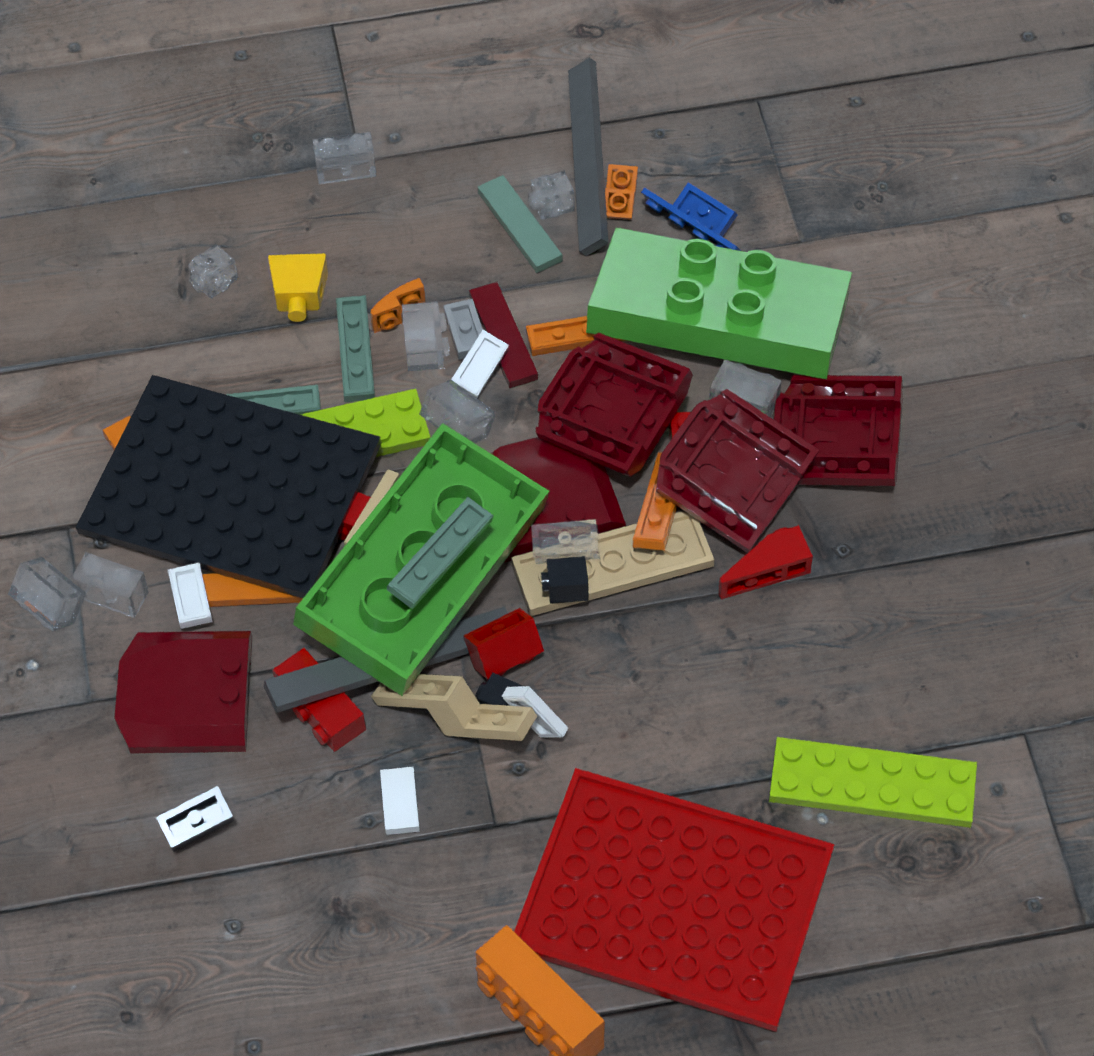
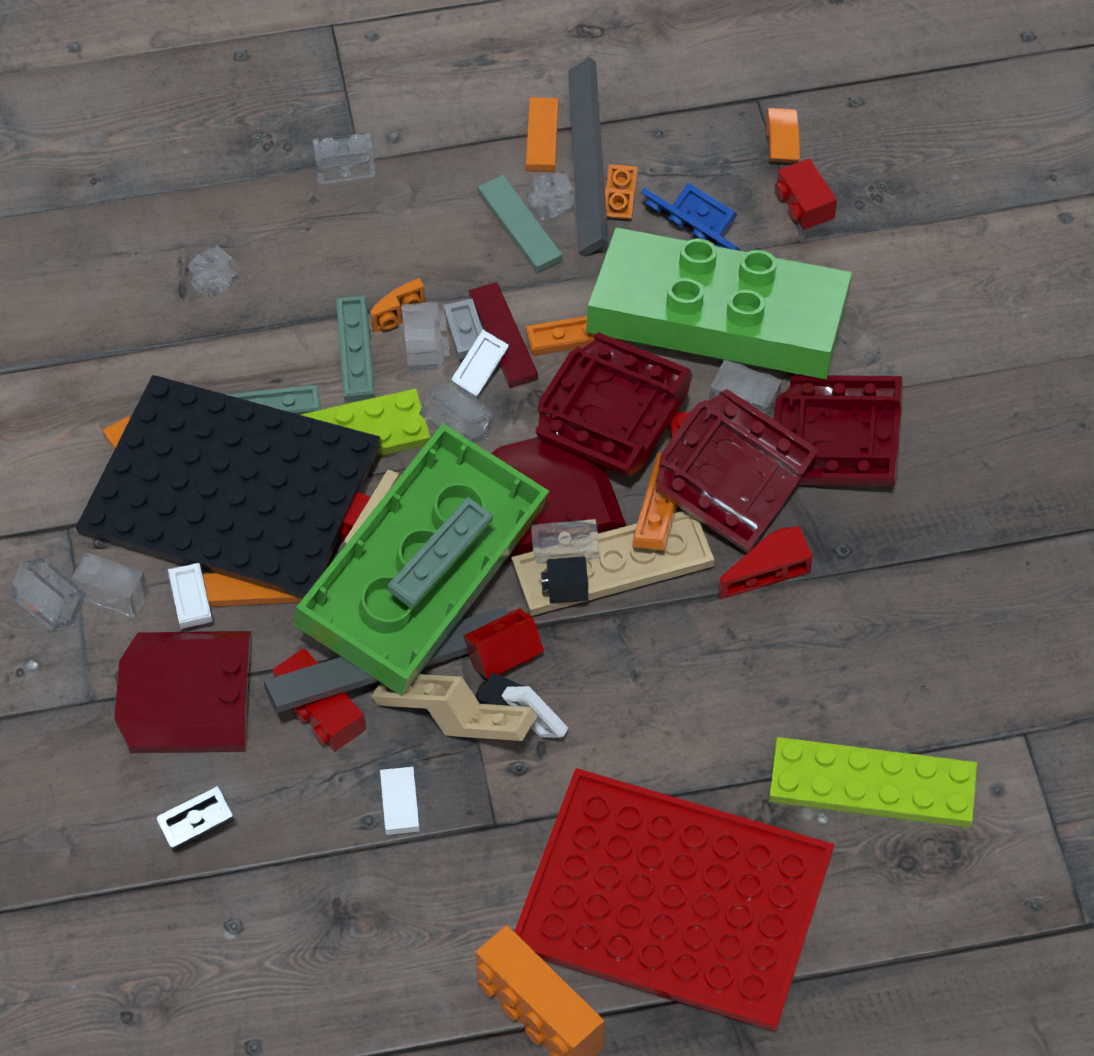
(298, 283): yellow torso -> none
(542, 134): none -> orange tile
(783, 135): none -> orange slope
(806, 194): none -> red brick

